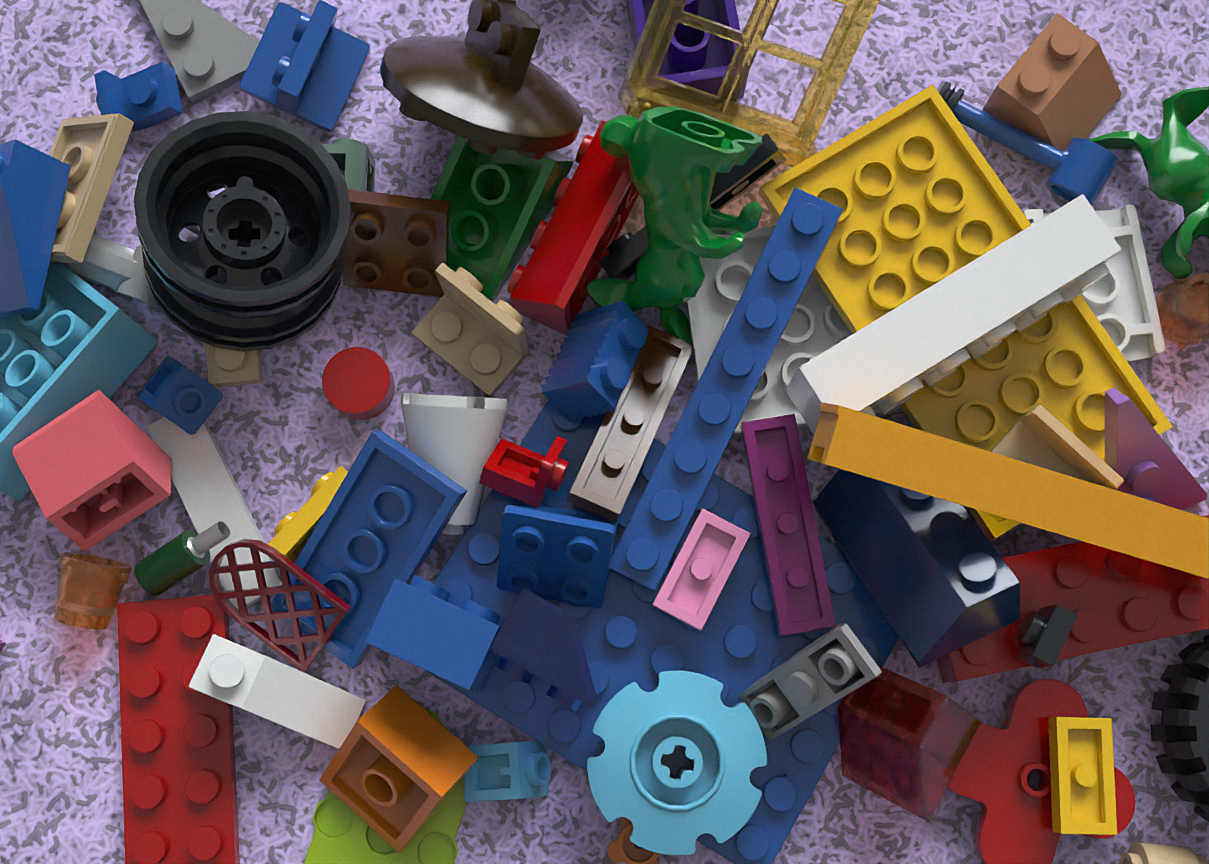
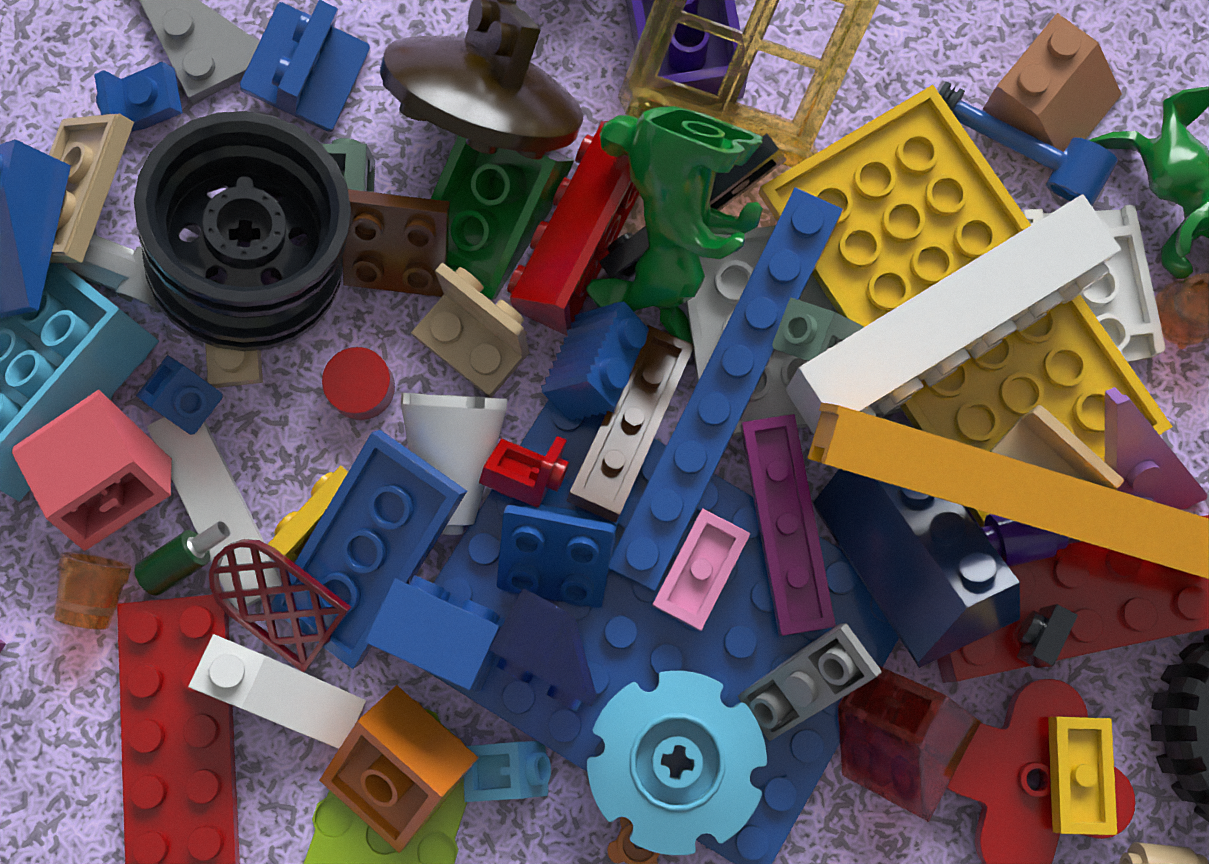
(810, 329): none -> sand green bracket
(1020, 542): none -> dark purple brick

